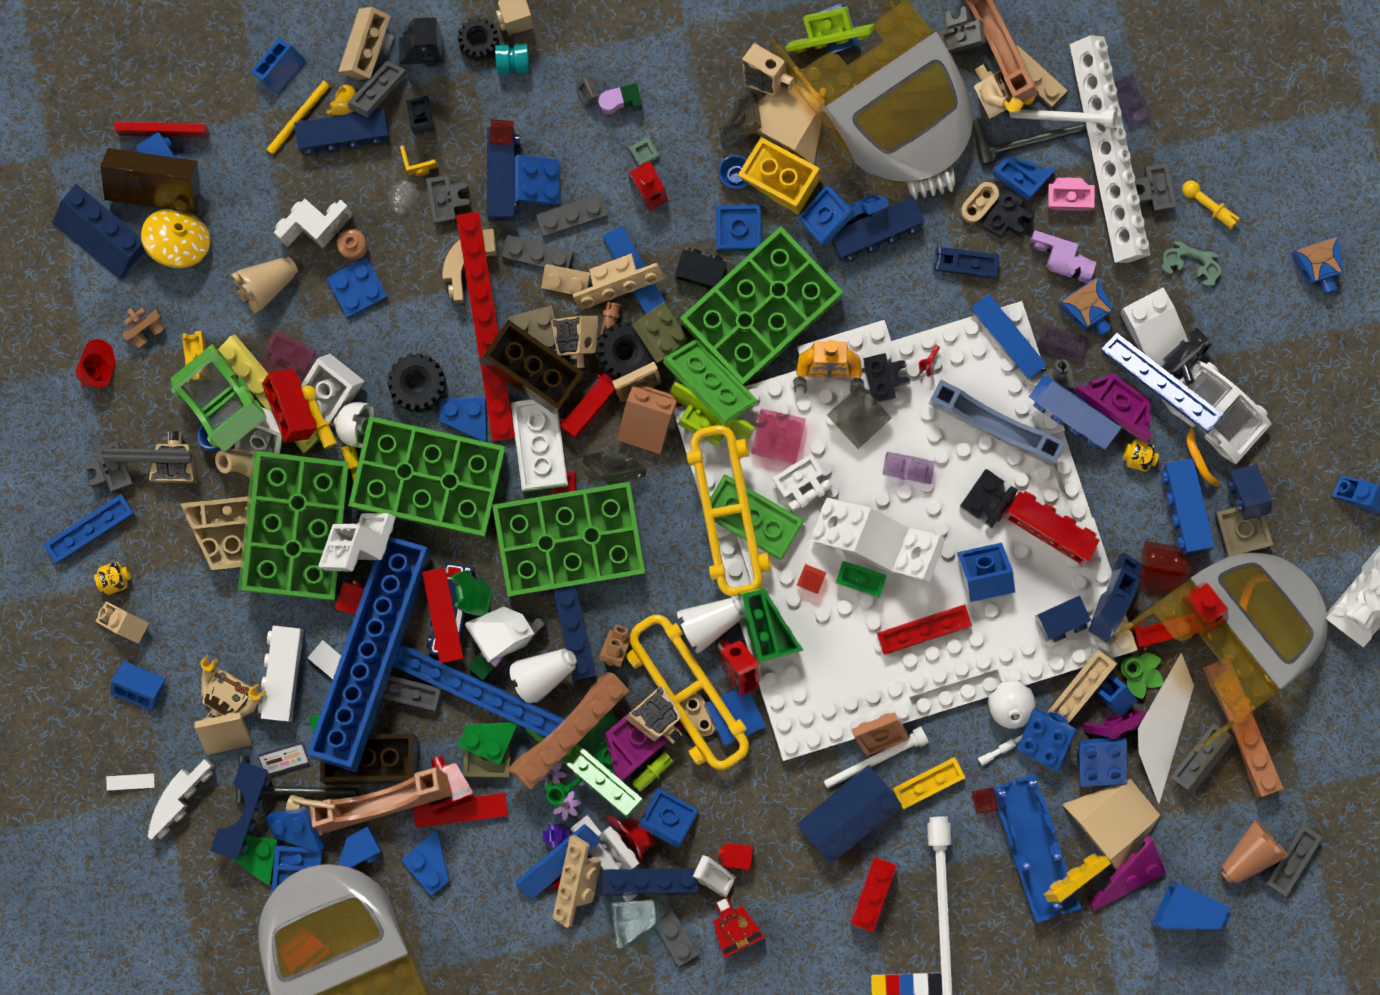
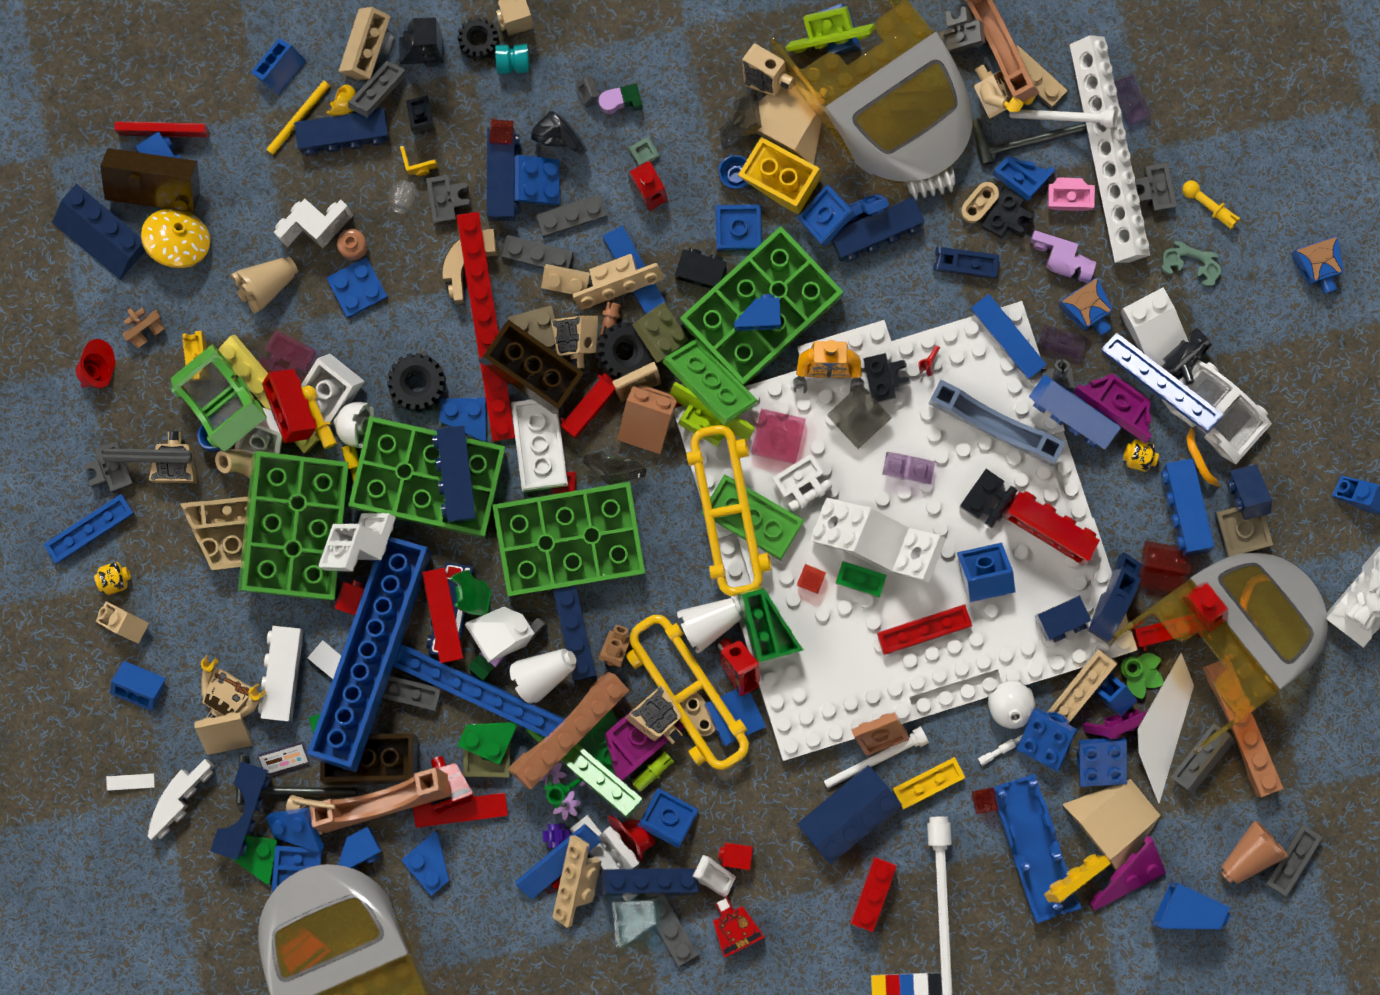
(455, 474): none -> dark blue brick
(555, 132): none -> black hair
(760, 315): none -> blue slope

